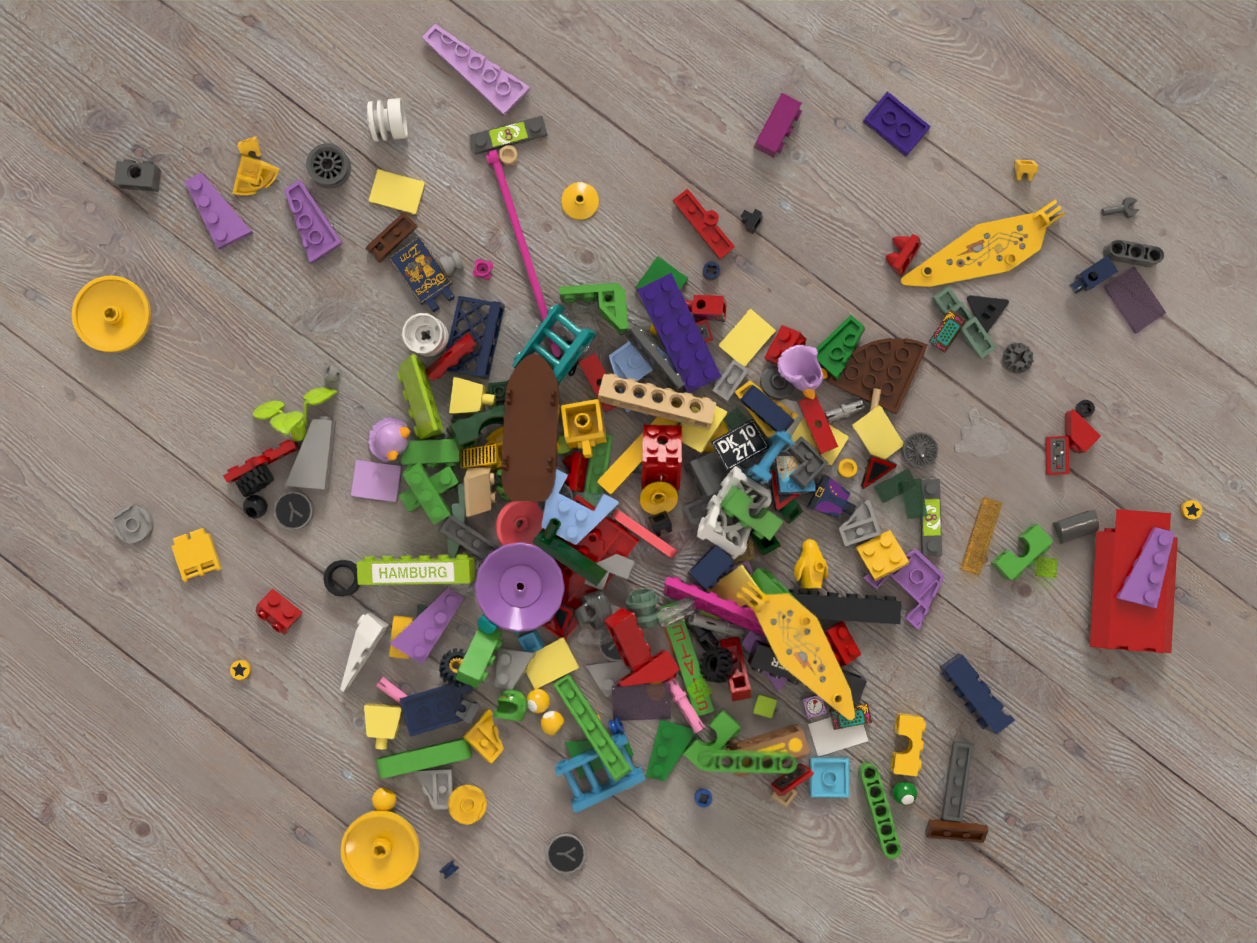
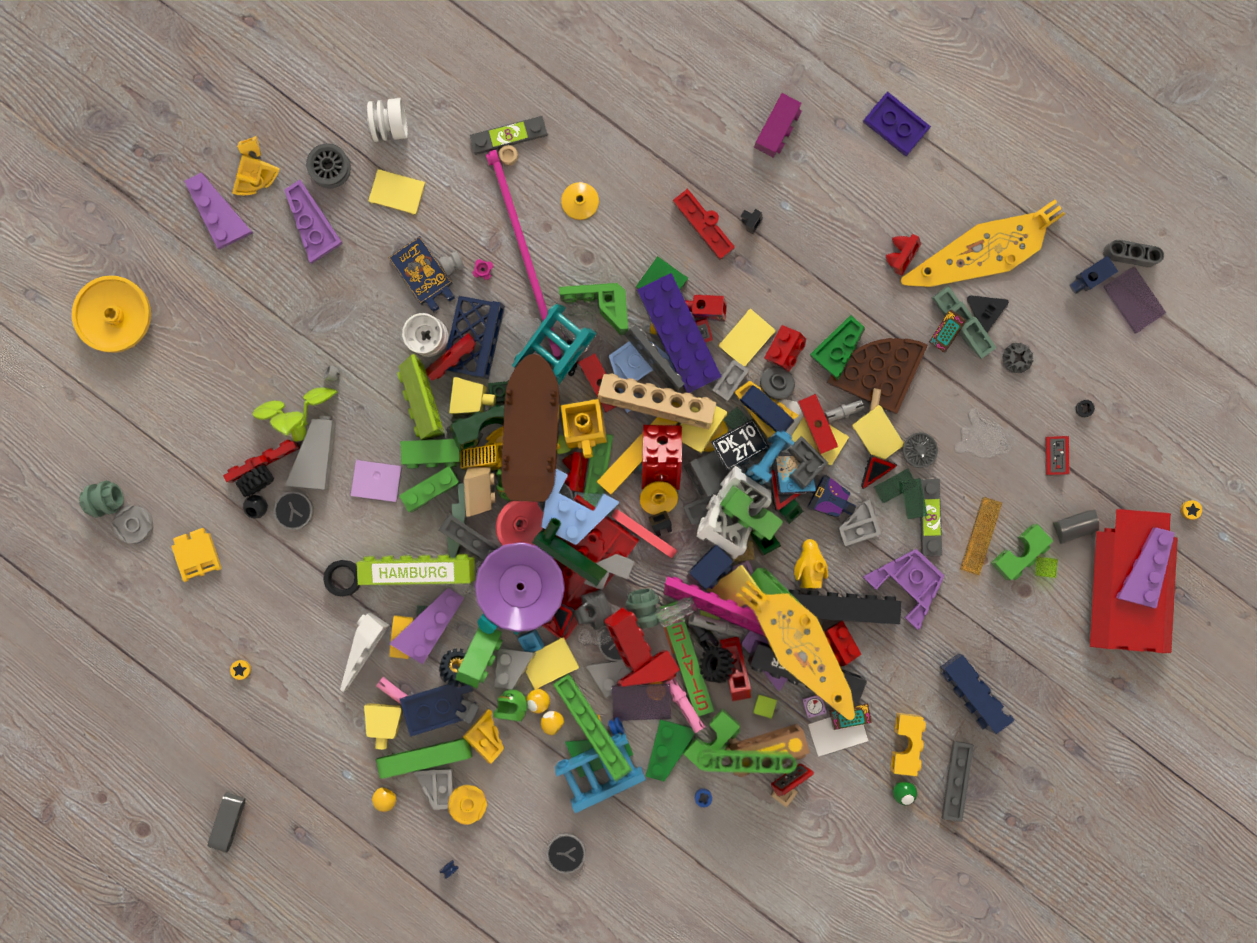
(101, 499): none -> sand green piece
(147, 181): dark grey brick -> none
(226, 822): none -> dark grey beam
(277, 611): red bracket -> none
(380, 849): yellow dish -> none
(388, 439): lavender hair -> none
(391, 236): reddish brown plate -> none
(426, 493): bright green arch -> none
(487, 78): lavender wing -> none
(699, 690): clear neon green tile -> none
(710, 276): dark blue bush -> none
(802, 369): lavender hair -> none
(829, 777): medium azure tile -> none
(847, 468): yellow tile -> none
(882, 555): yellow plate -> none
(885, 817): bright green beam -> none
(956, 831): reddish brown plate -> none
(1025, 166): yellow tile -> none
(1080, 433): red slope -> none
(1121, 208): dark grey bar -> none

